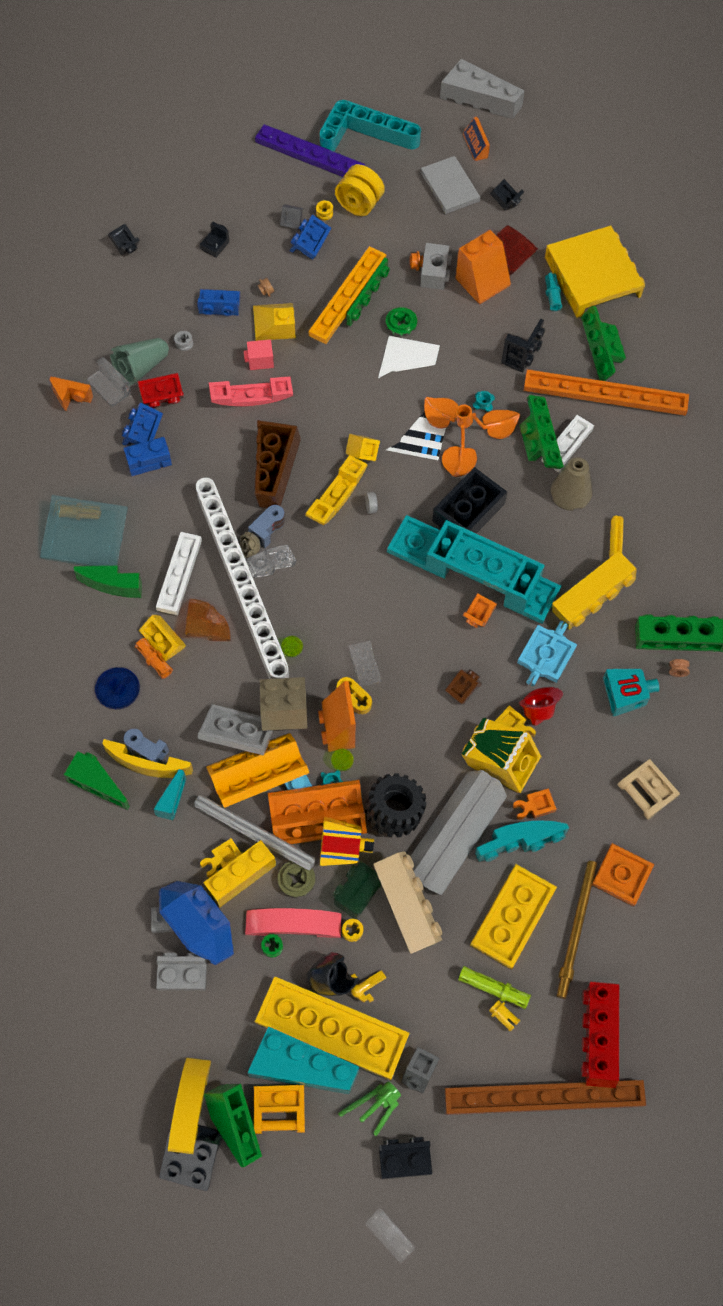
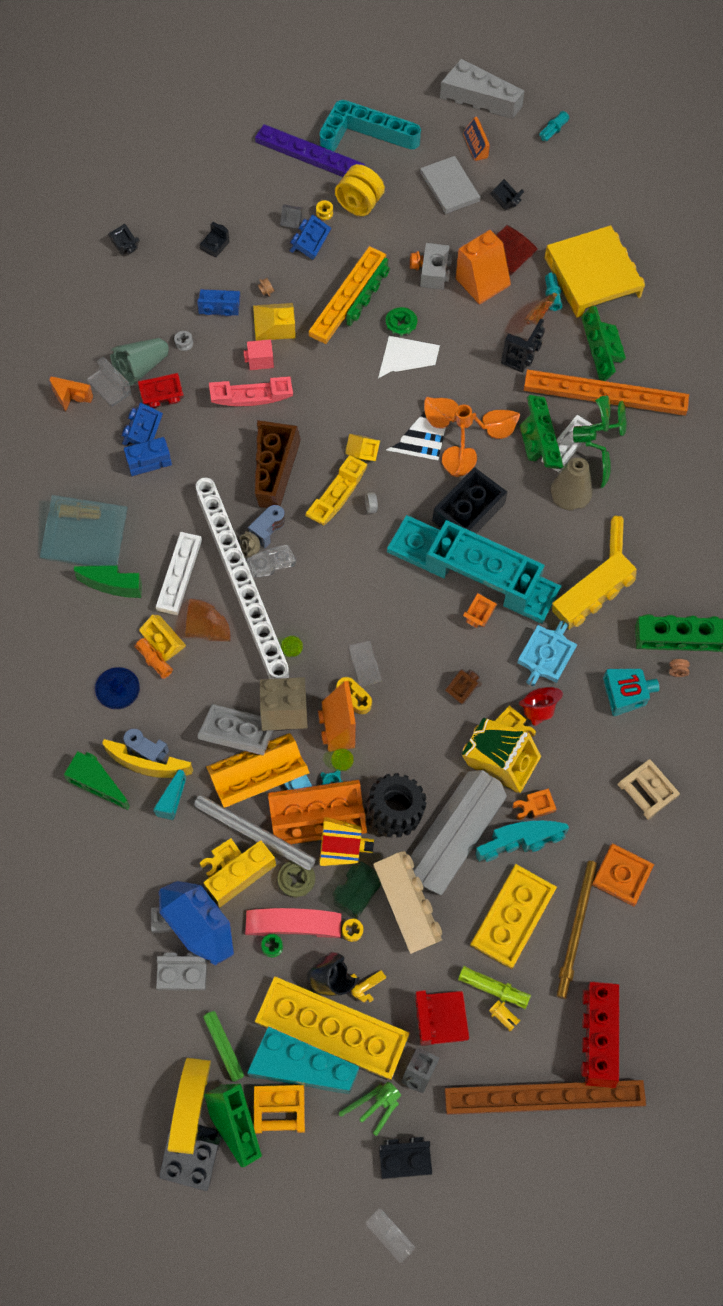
(223, 1046): none -> bright green axle
(441, 1017): none -> red bracket
(484, 396): teal plate -> none
(540, 309): none -> clear orange brick
(554, 126): none -> teal axle
(586, 434): none -> green plant

